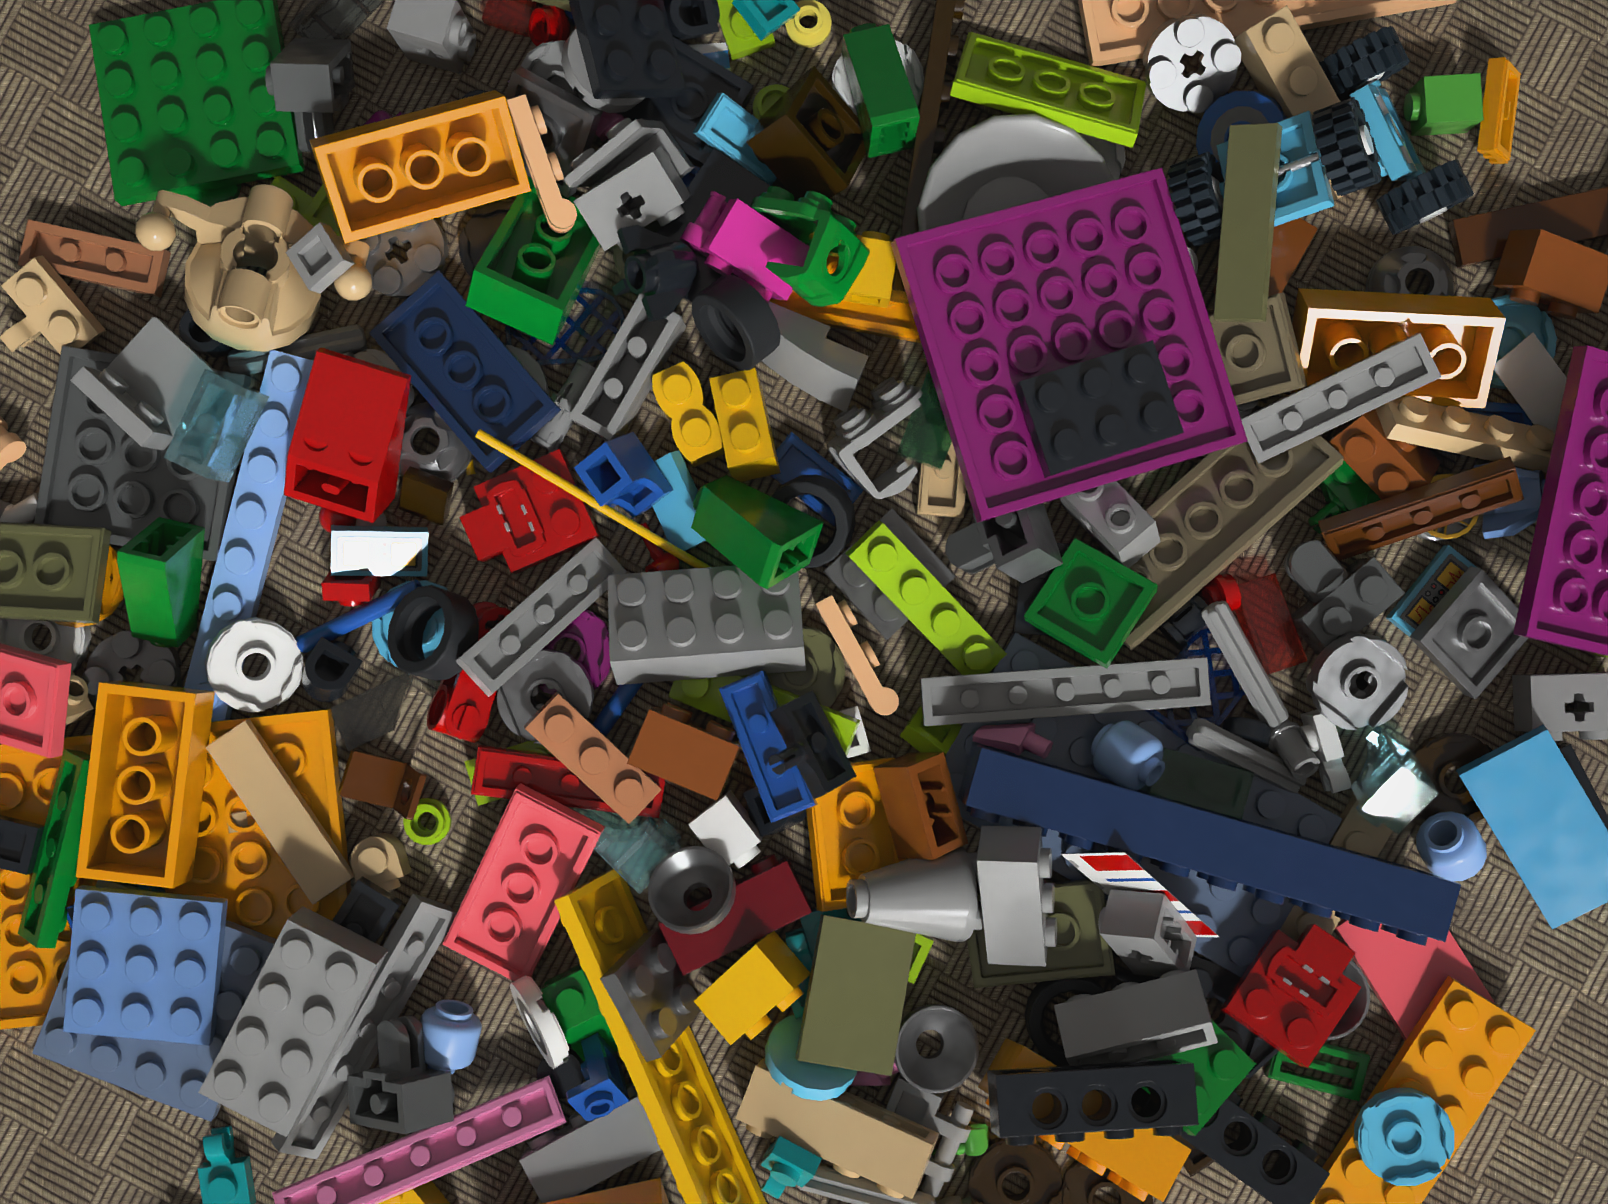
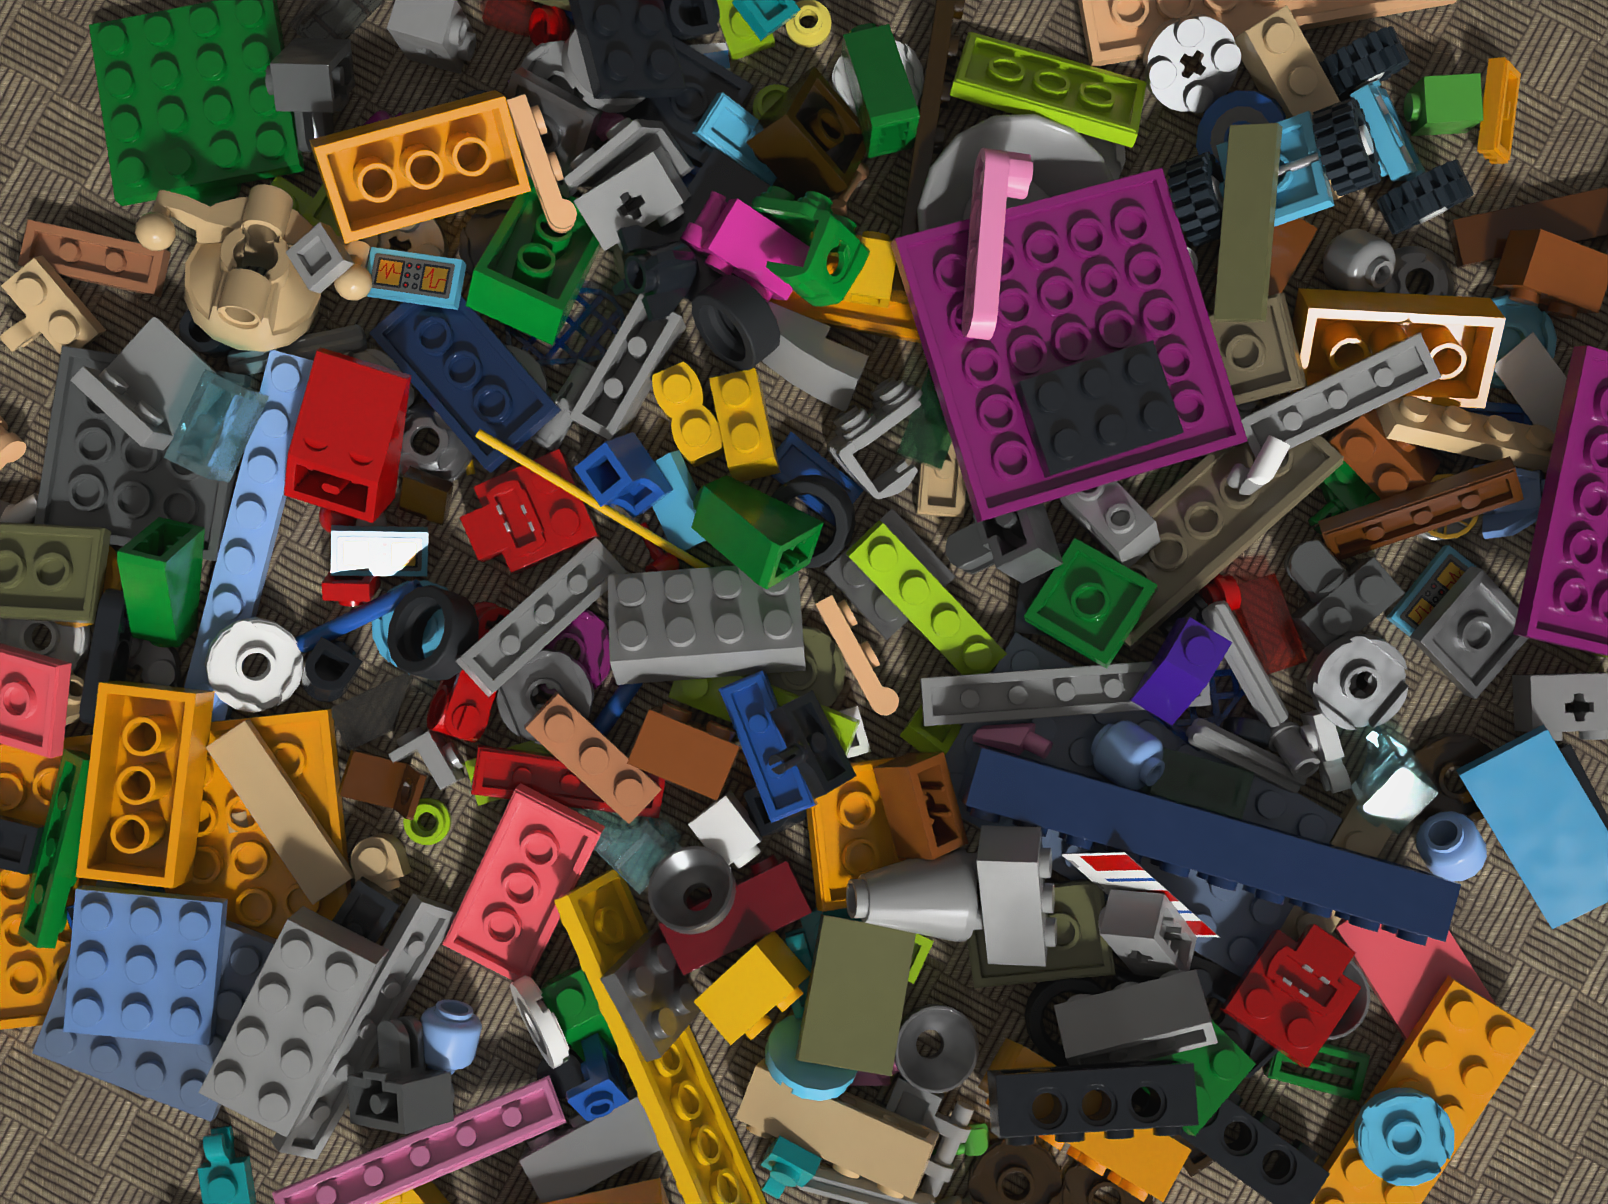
(108, 650): none -> black beam
(416, 278): none -> tile
(440, 758): none -> light grey bracket
(839, 205): none -> medium nougat hinge
(995, 178): none -> bright pink beam
(1180, 669): none -> dark purple slope
(1263, 469): none -> white arm
(1358, 261): none -> light grey head

